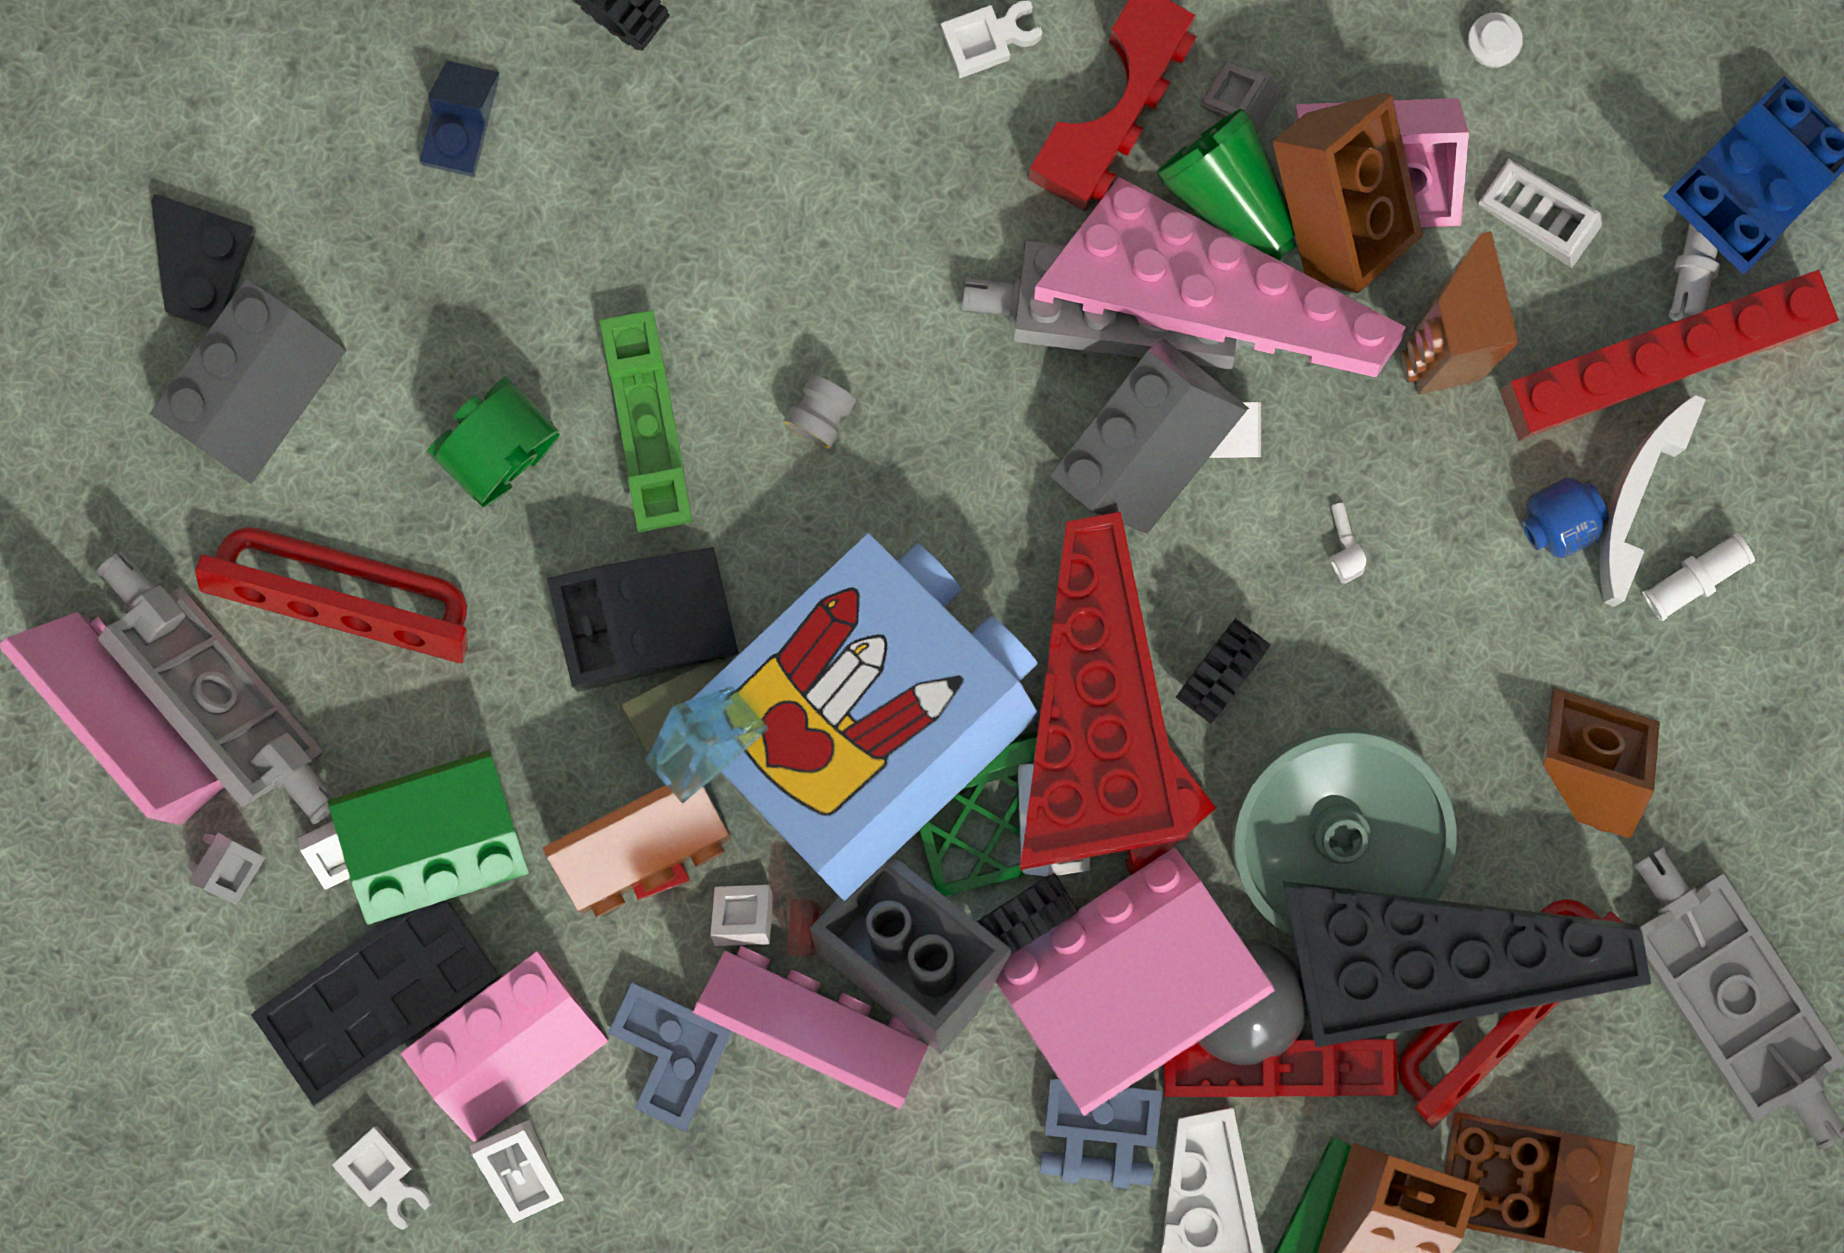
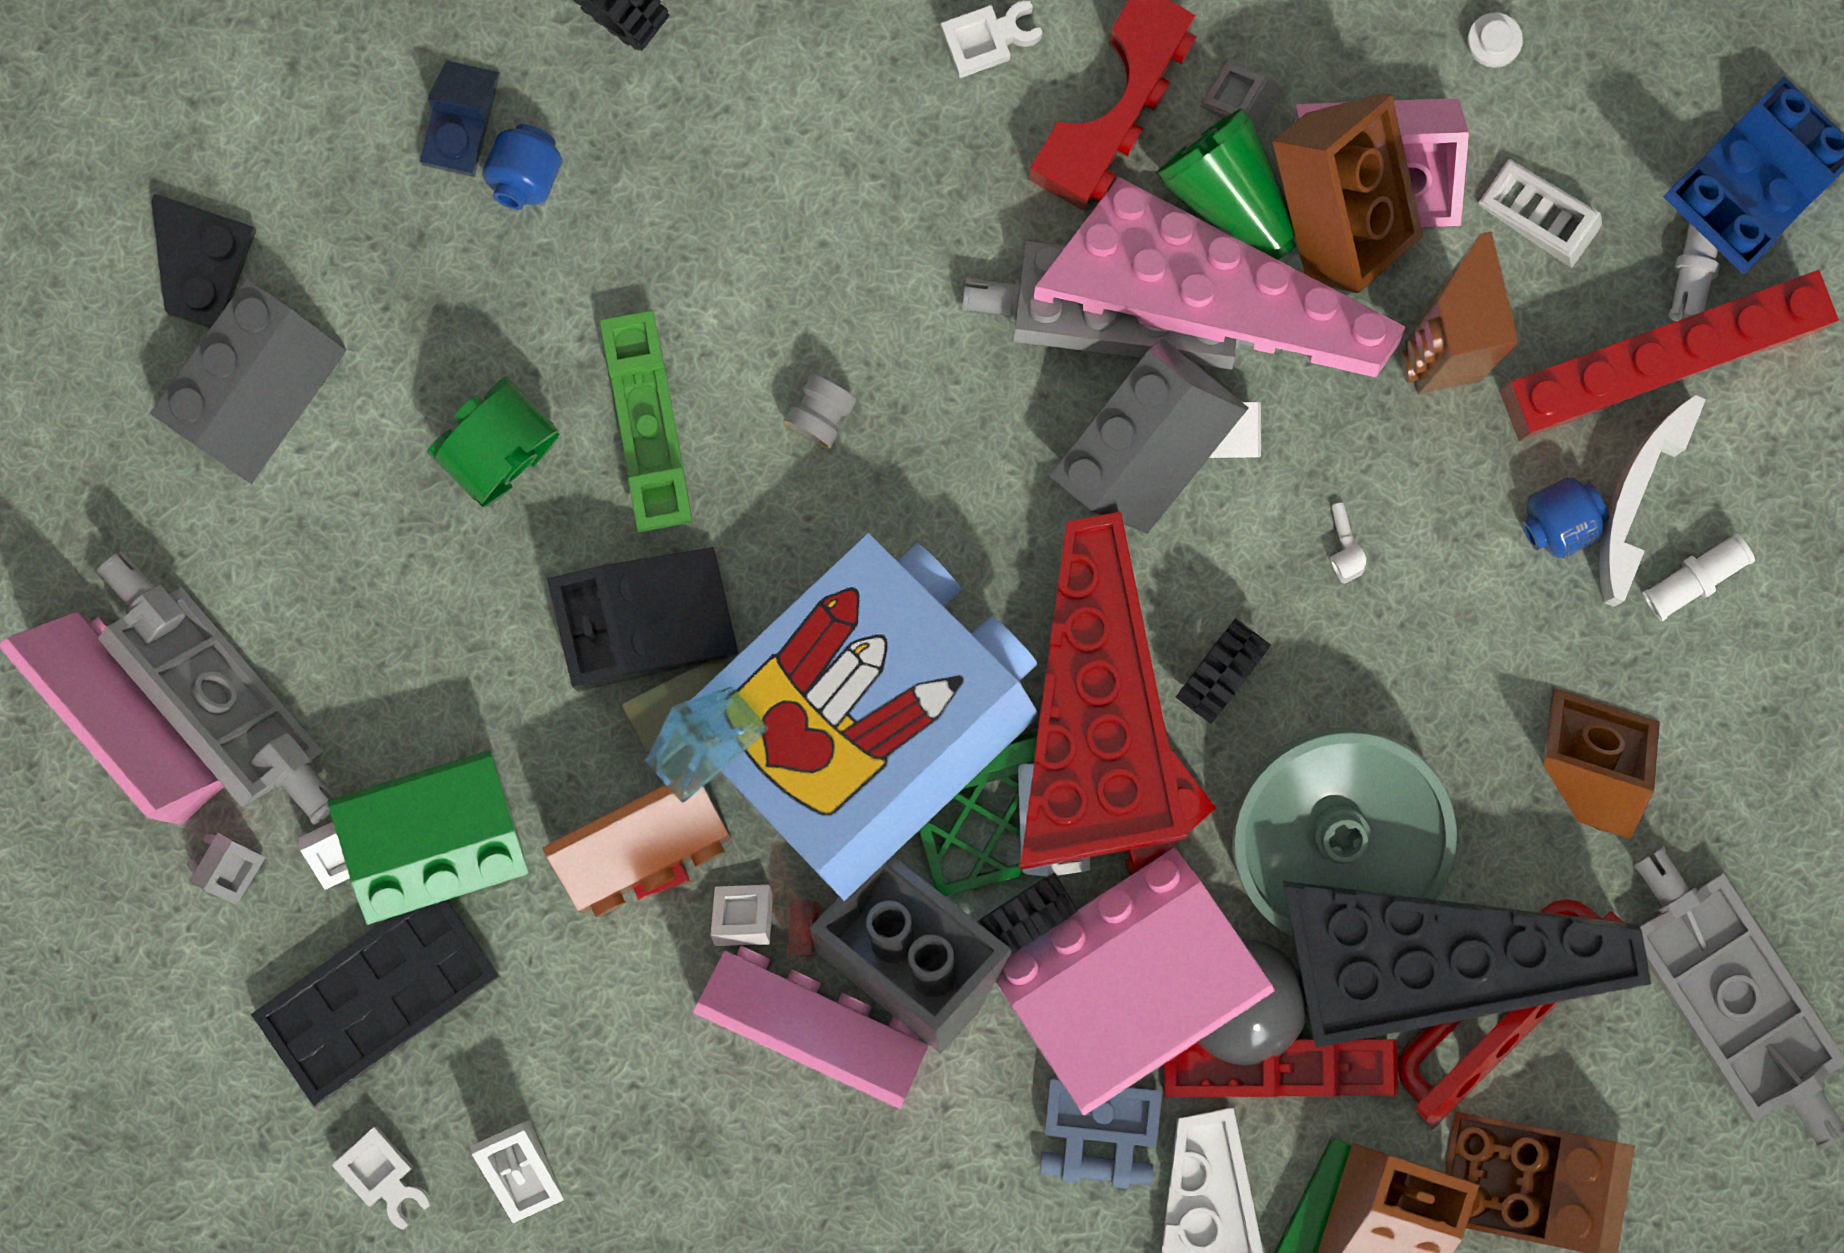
(333, 609): red piece -> none
(504, 1046): bright pink slope -> none
(522, 166): none -> blue head
(685, 1048): sand blue plate -> none

